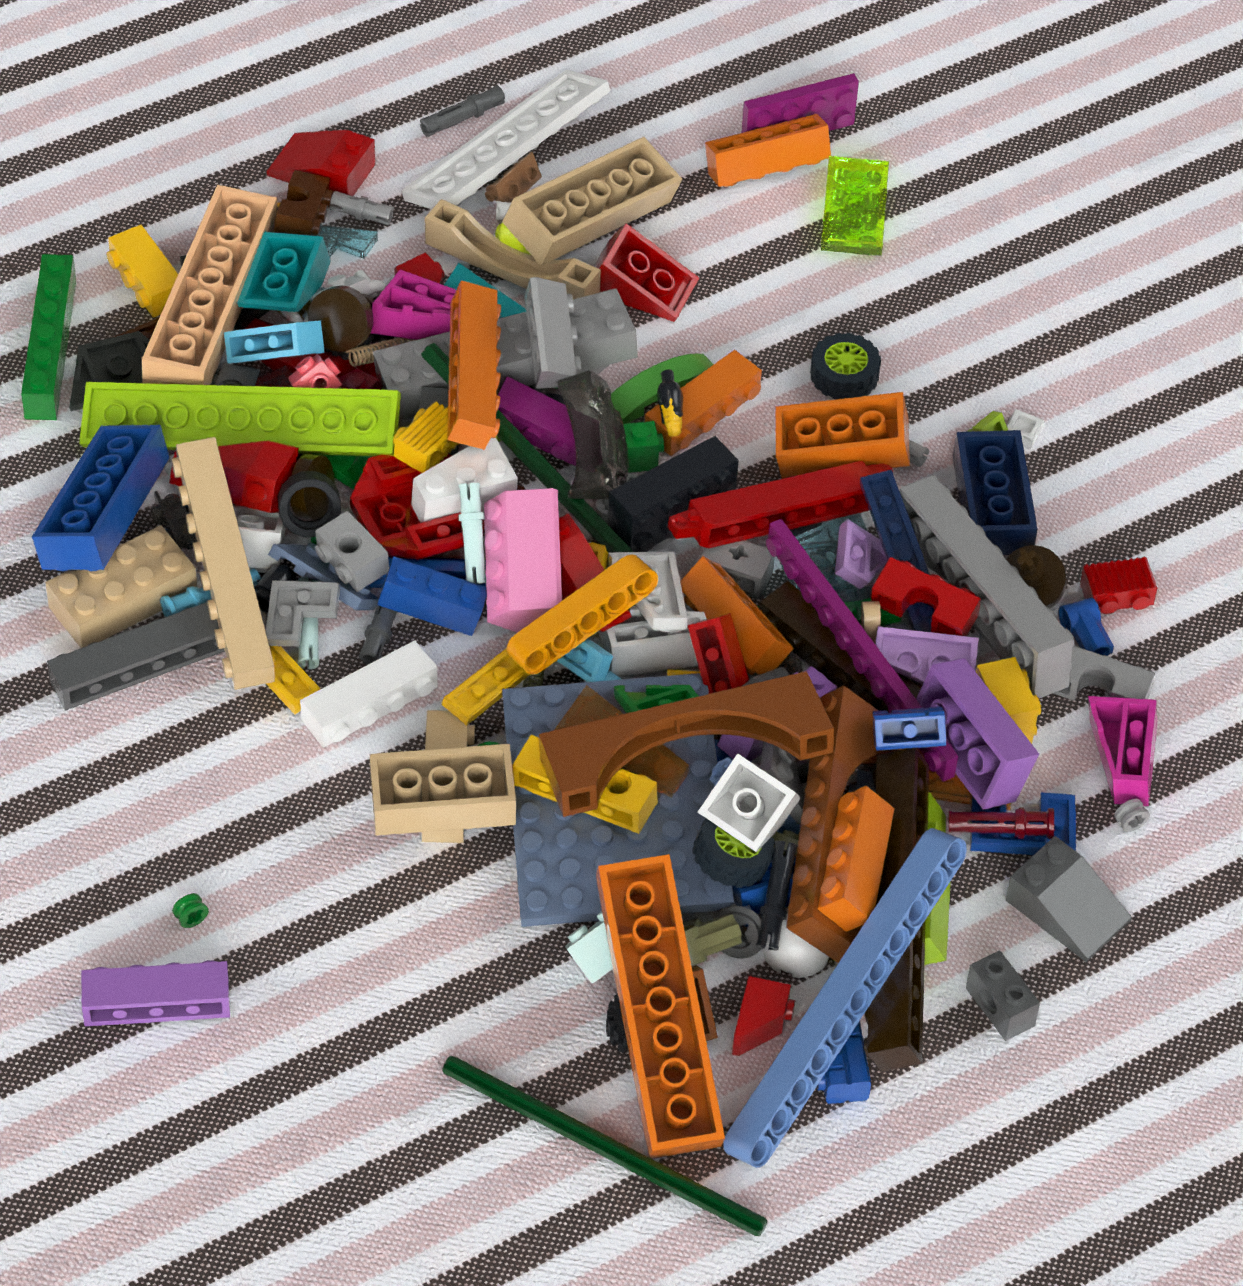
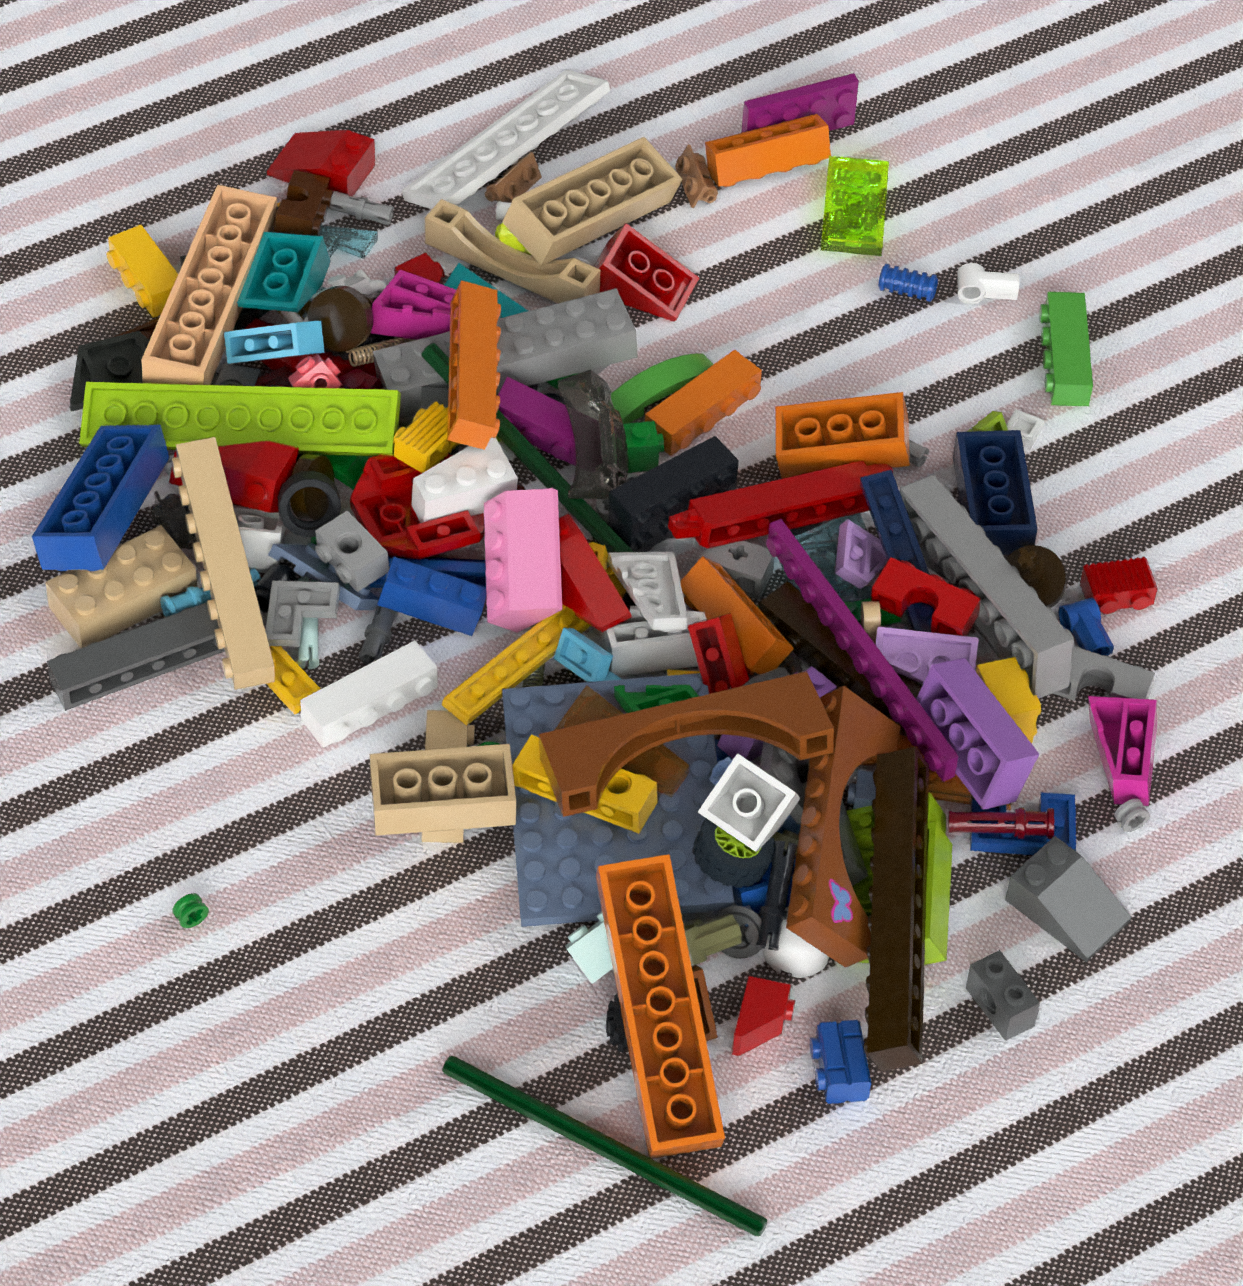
(49, 337): green brick -> none
(155, 993): medium lavender brick -> none
(472, 106): dark grey pin -> none
(472, 532): light aqua pin -> none
(551, 332): light grey slope -> none
(582, 614): light orange beam -> none
(671, 403): black piece -> none
(695, 177): none -> medium nougat hinge
(844, 998): medium blue beam -> none
(845, 366): black wheel -> none
(855, 858): orange brick -> none
(908, 282): none -> blue piece
(909, 728): blue brick -> none
(977, 284): none -> white piece
(1067, 349): none -> bright green brick

